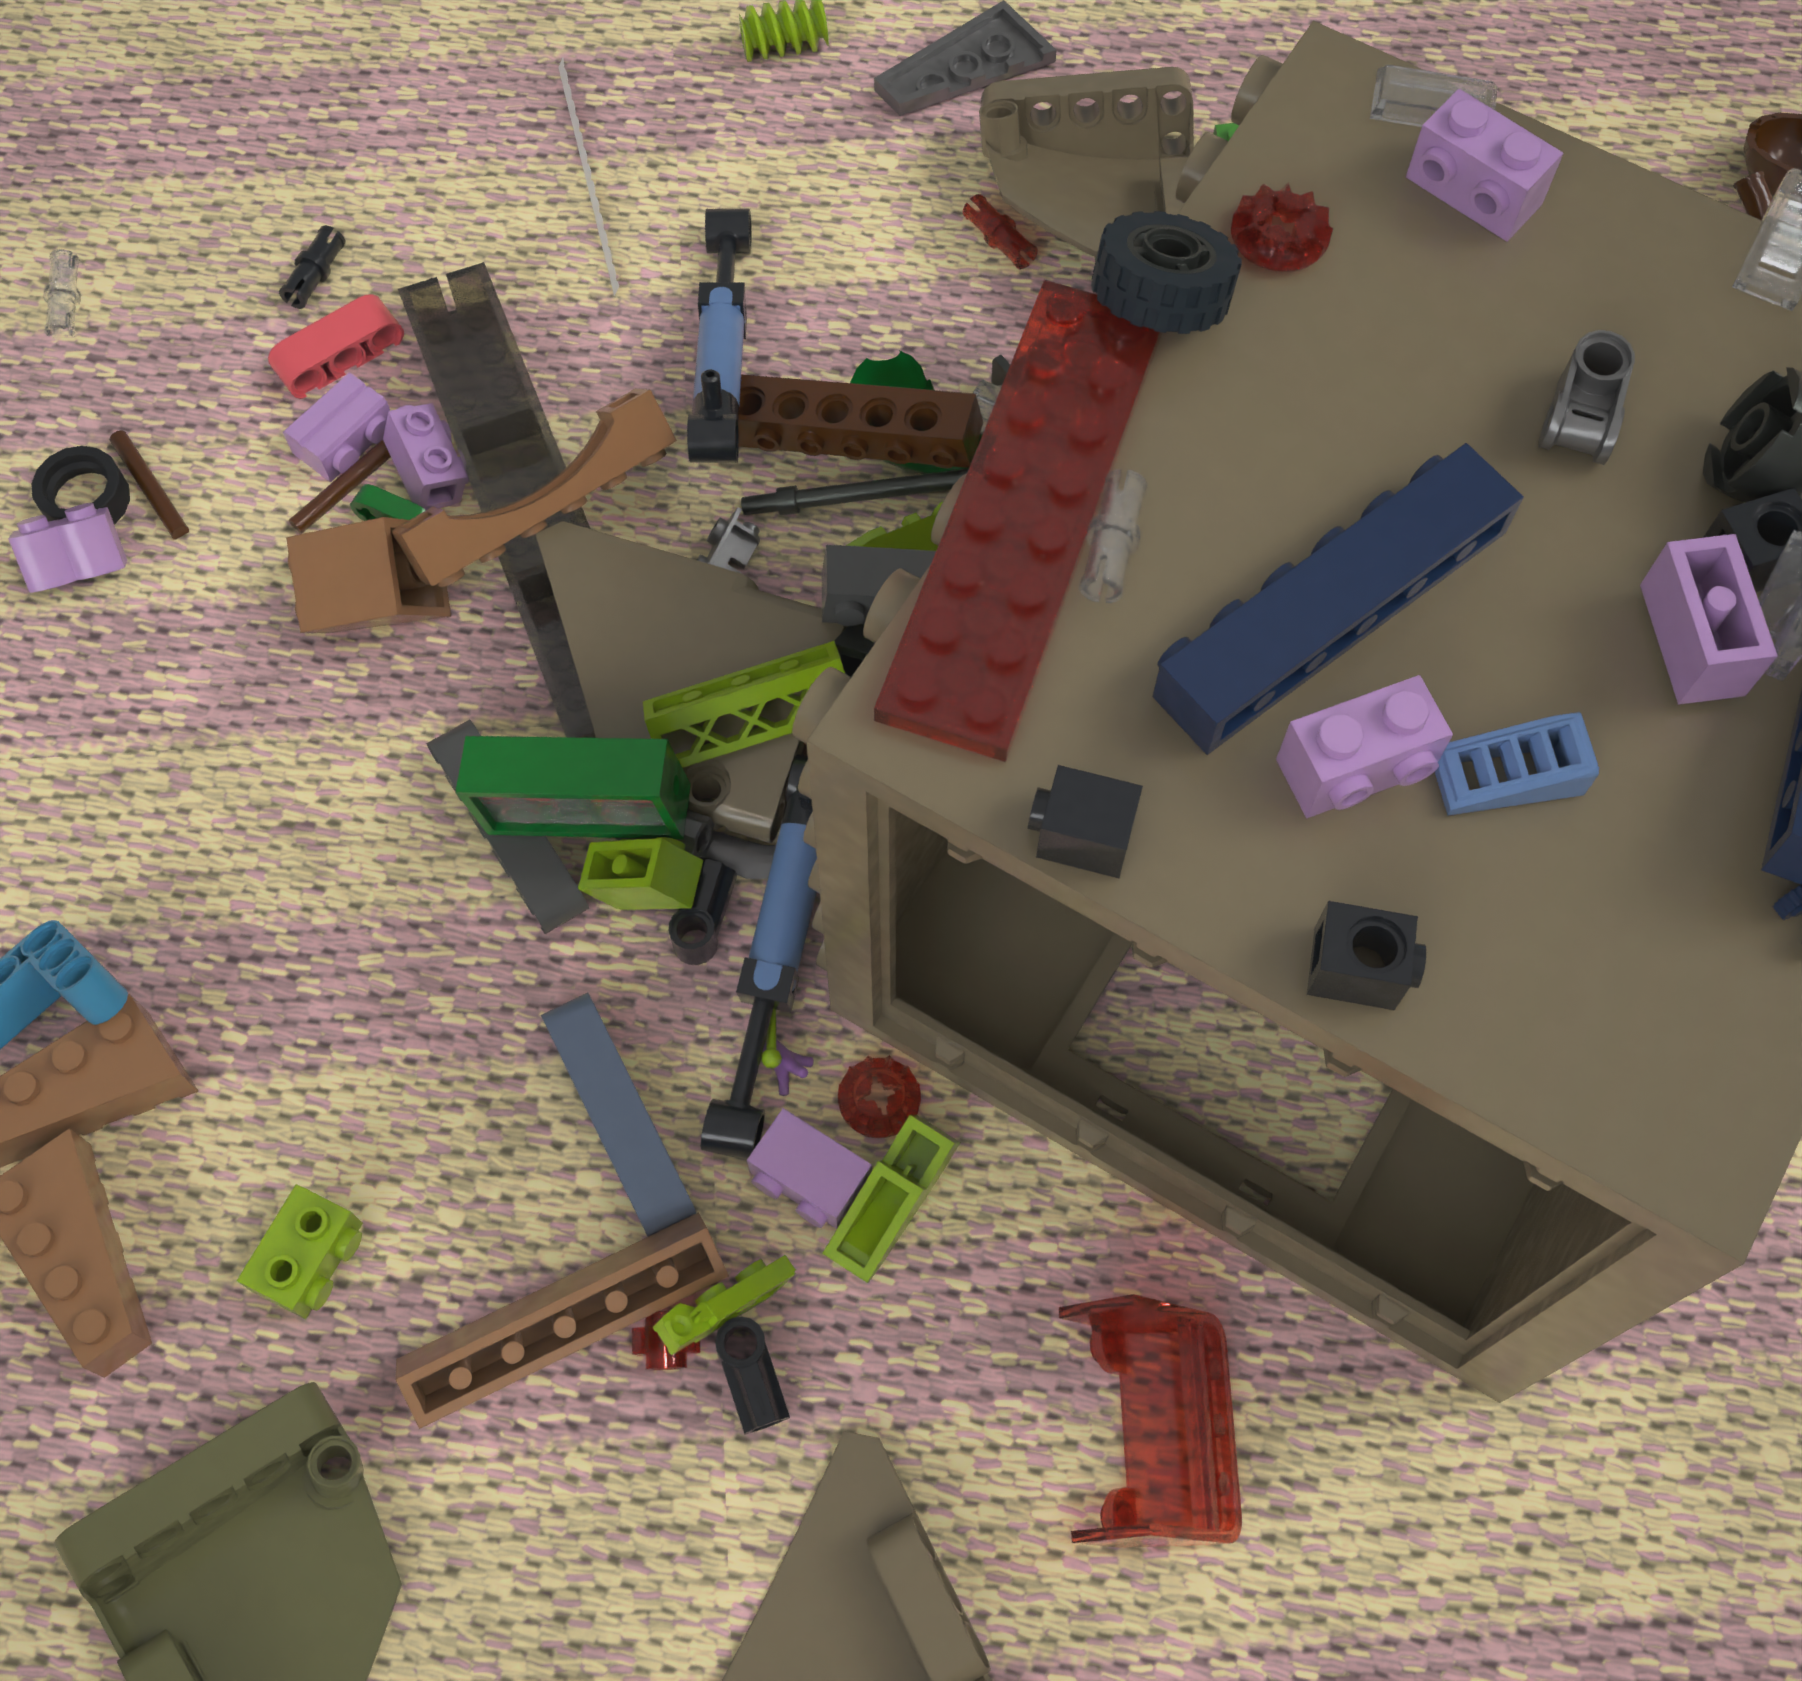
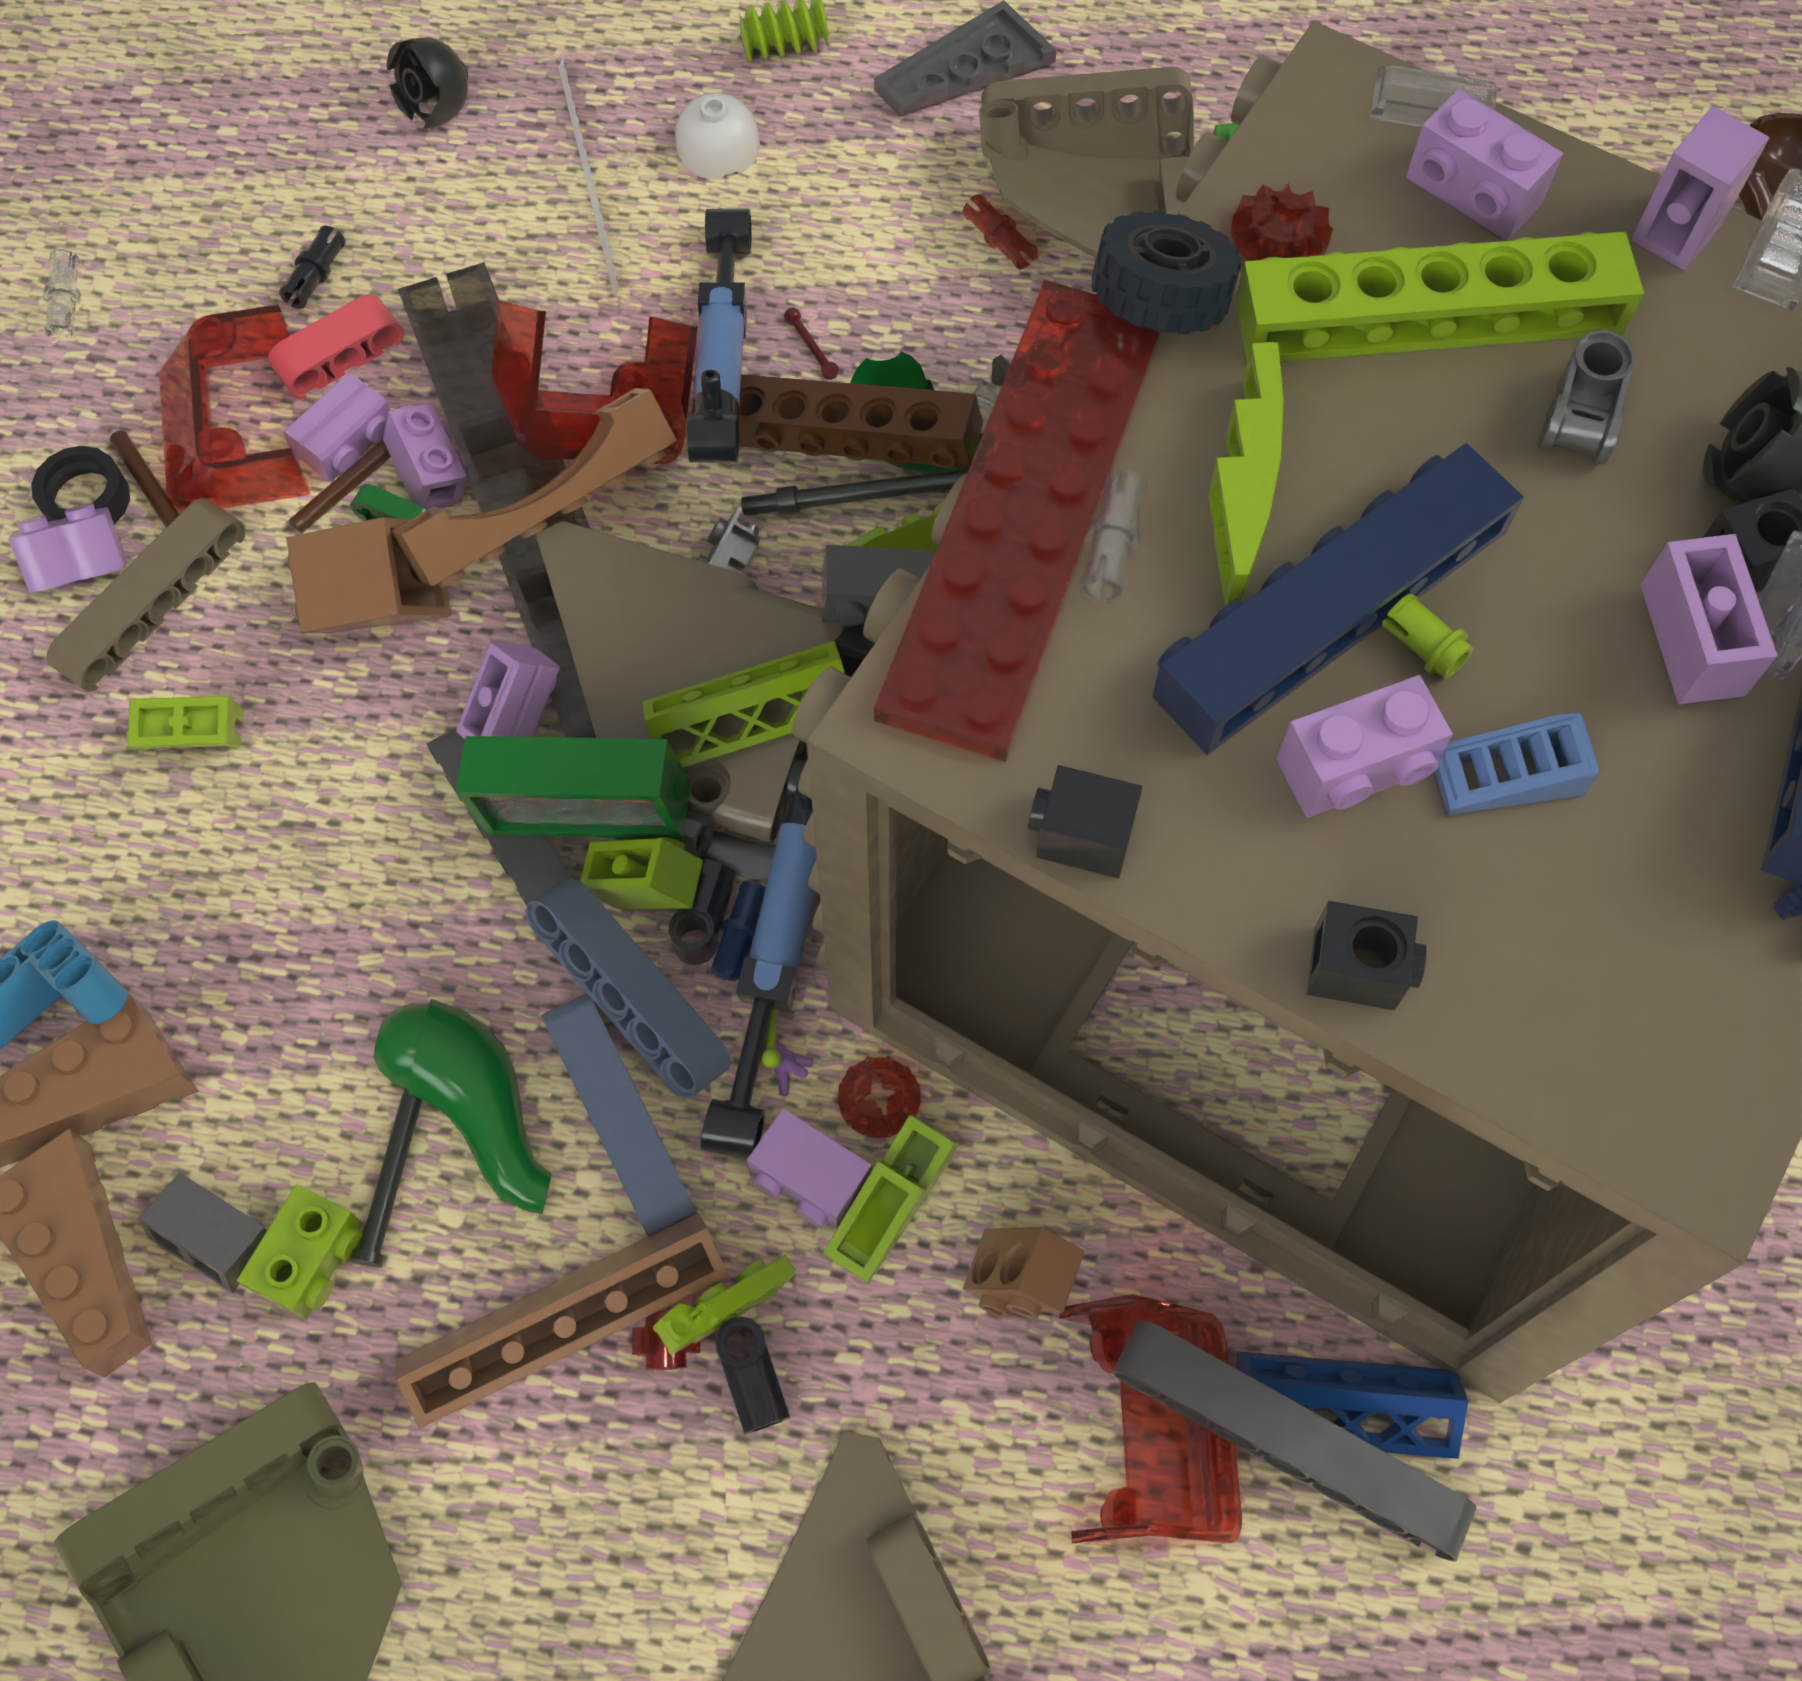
(144, 593): none -> dark tan beam
(183, 722): none -> lime hinge
(202, 1230): none -> flat silver hinge
(214, 460): none -> clear red windscreen
(388, 1183): none -> pearl dark grey bar
(427, 71): none -> pearl dark grey cylinder
(470, 1079): none -> green animal
(509, 692): none -> lavender brick
(563, 422): none -> clear red windscreen
(628, 987): none -> sand blue beam
(716, 136): none -> white cylinder
(738, 932): none -> dark blue axle
(828, 369): none -> dark red hinge
(1023, 1271): none -> medium nougat brick
(1247, 478): none -> lime slope
(1294, 1439): none -> dark grey beam
(1368, 1390): none -> blue fence
(1428, 636): none -> lime pin
(1439, 296): none -> lime brick
(1699, 187): none -> lavender brick

